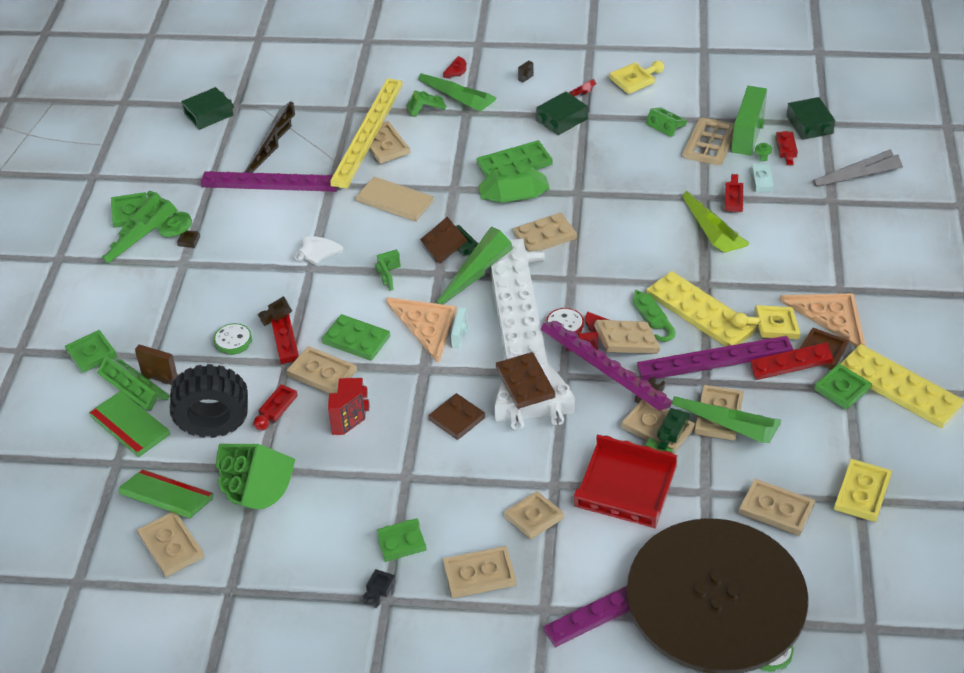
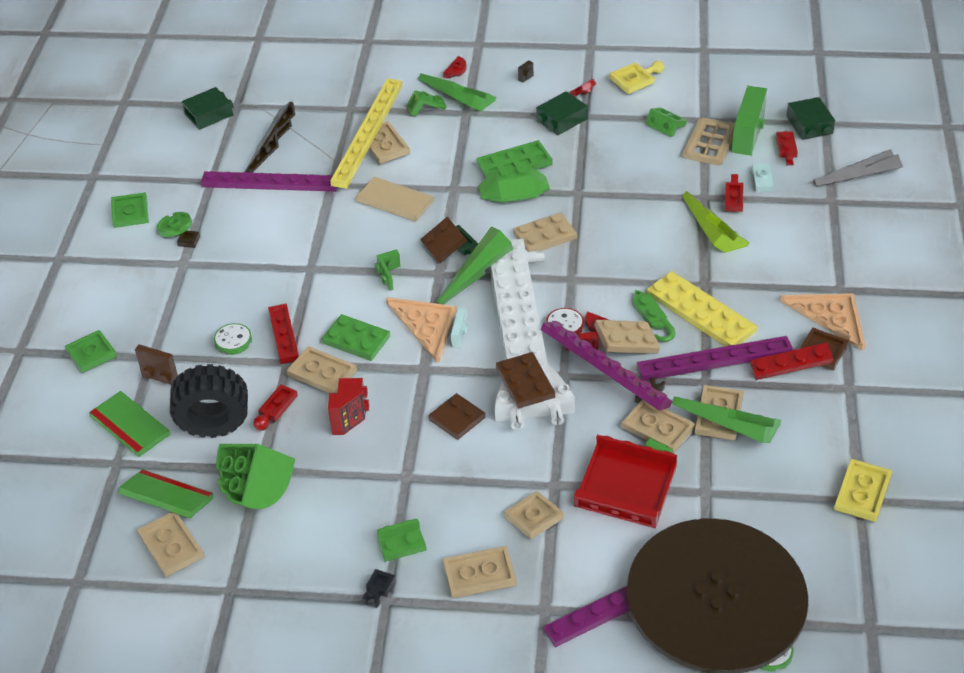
(131, 382): bright green fence -> none
(149, 216): bright green wedge -> none
(277, 310): dark brown plate -> none
(317, 249): white arm -> none
(672, 427): dark green plate -> none
(763, 151): bright green plate -> none
(765, 318): light yellow plate -> none
(777, 507): tan plate -> none
(843, 386): bright green plate -> none
(904, 386): light yellow plate -> none

